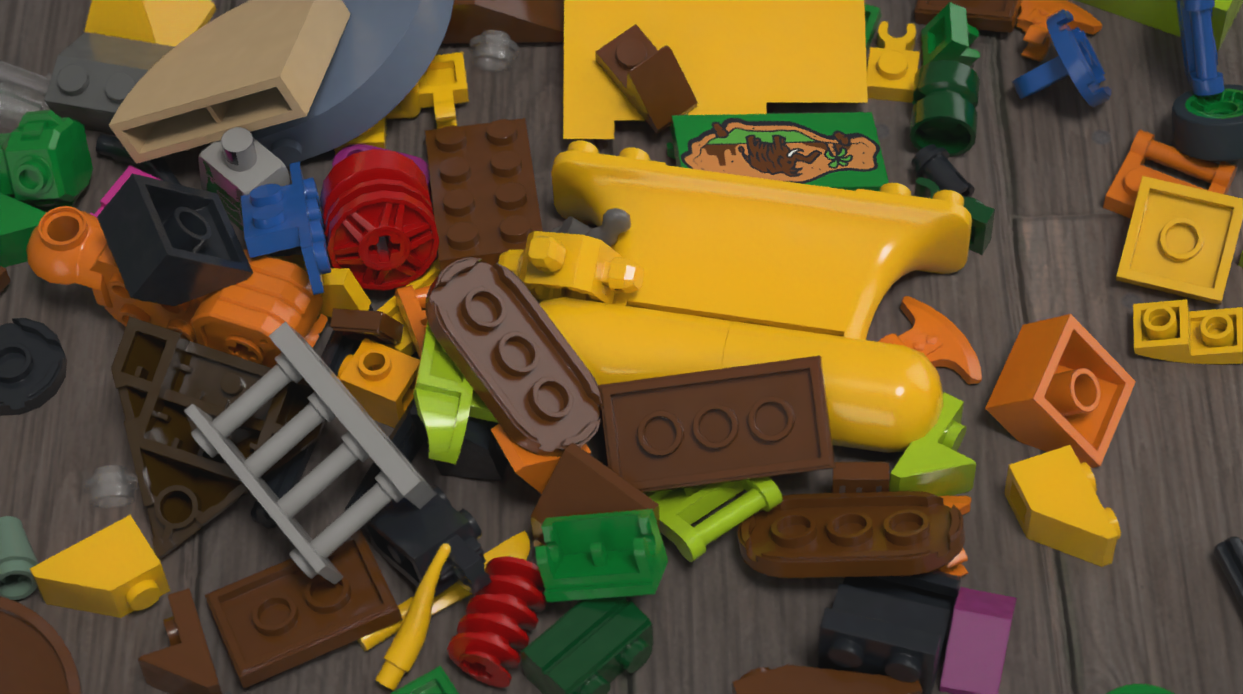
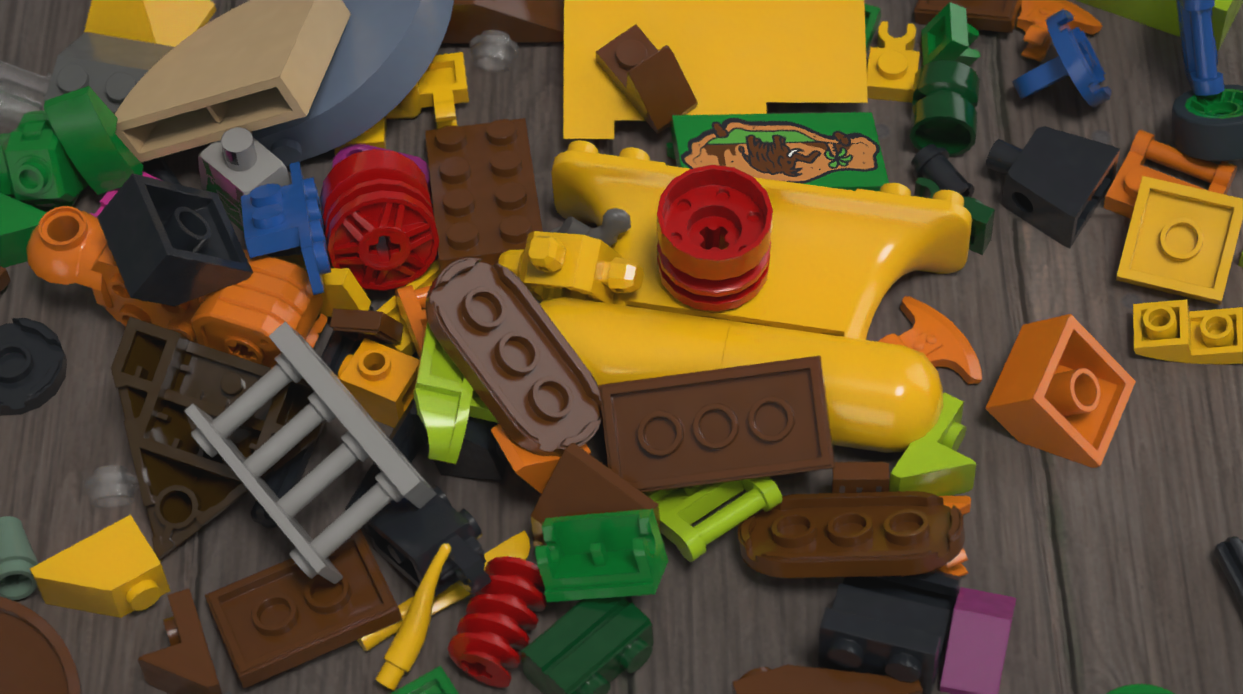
(89, 139): none -> green slope
(714, 237): none -> red wheel
(1055, 180): none -> black torso
(1060, 506): yellow slope -> none

